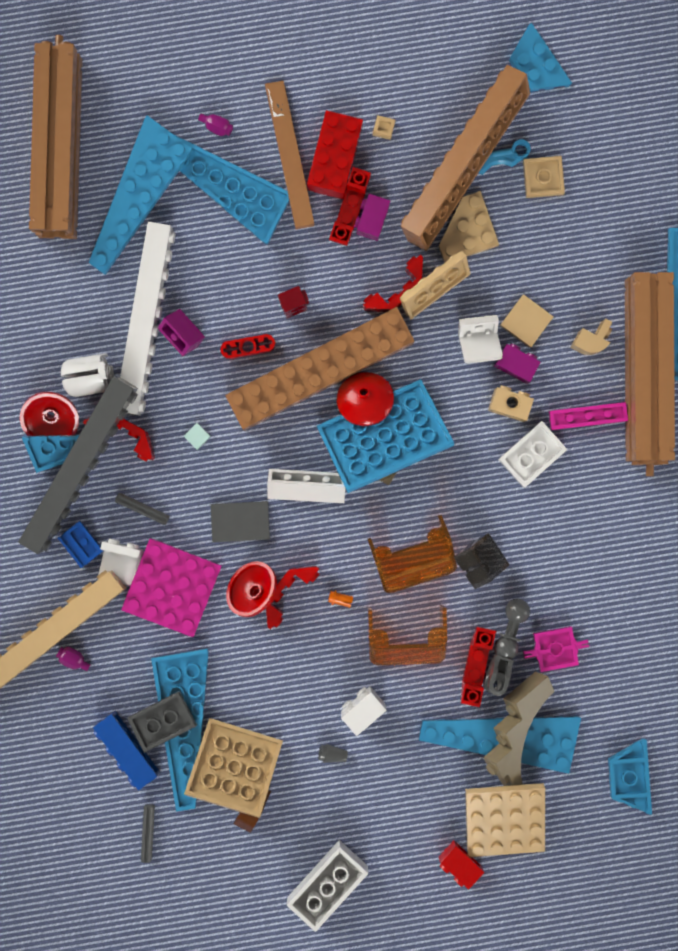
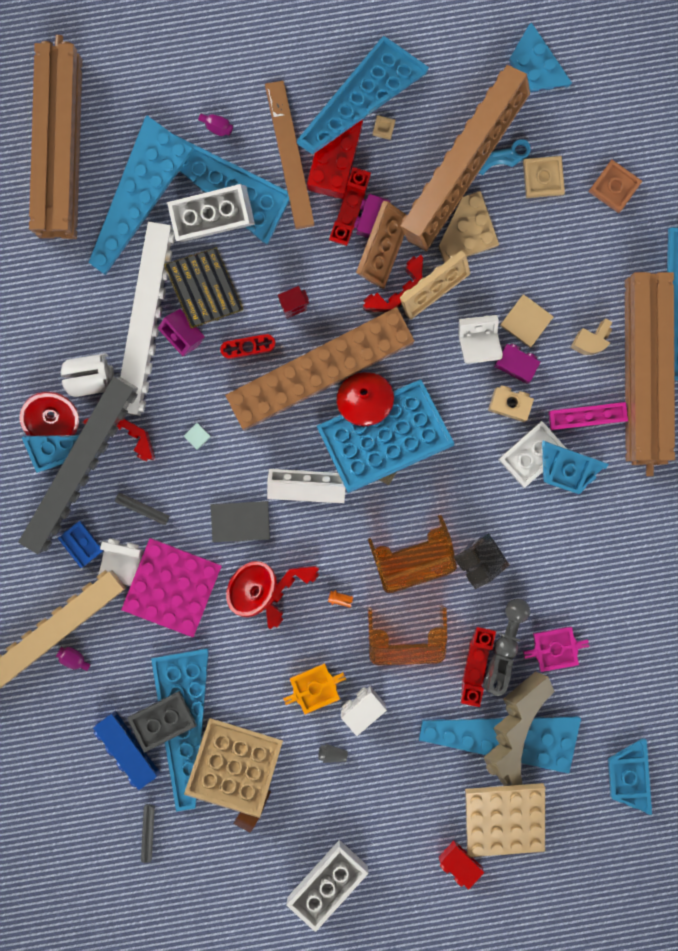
(203, 287): none -> piece
(211, 213): none -> white brick
(314, 688): none -> light orange plate
(374, 82): none -> dark azure wing
(382, 245): none -> medium nougat tile
(568, 468): none -> dark azure wing
(615, 186): none -> nougat plate

